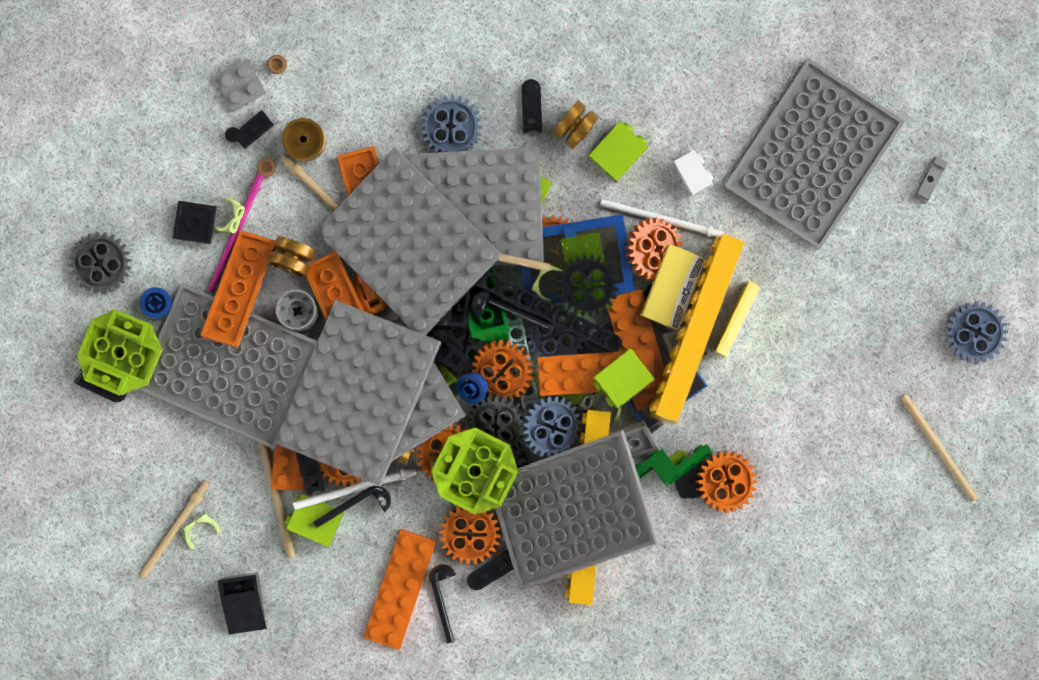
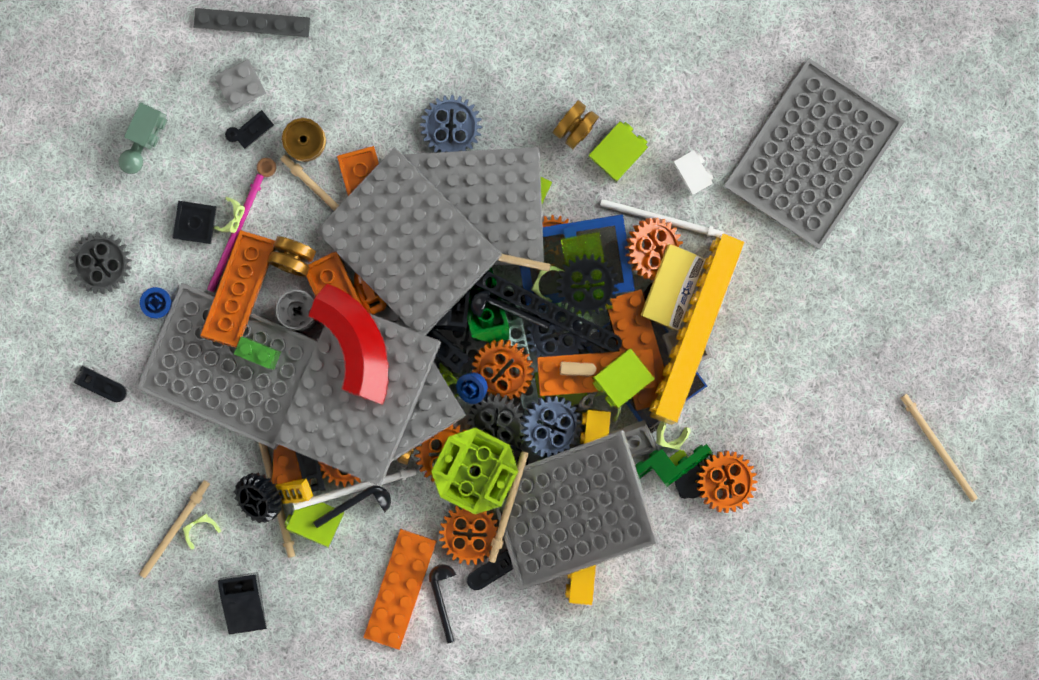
(100, 348): lime piece -> none
(143, 132): none -> sand green brick
(252, 22): none -> dark grey plate
(257, 353): none -> bright green brick
(258, 497): none -> black gear
(277, 64): medium nougat tile -> none
(303, 486): none -> yellow slope
(359, 339): none -> red brick
(497, 542): none -> tan bar
(531, 106): black plate -> none
(576, 369): none -> tan bar
(675, 444): none -> yellowish green cap
(736, 318): light yellow slope -> none
(927, 188): light grey piece -> none
(968, 347): sand blue gear -> none

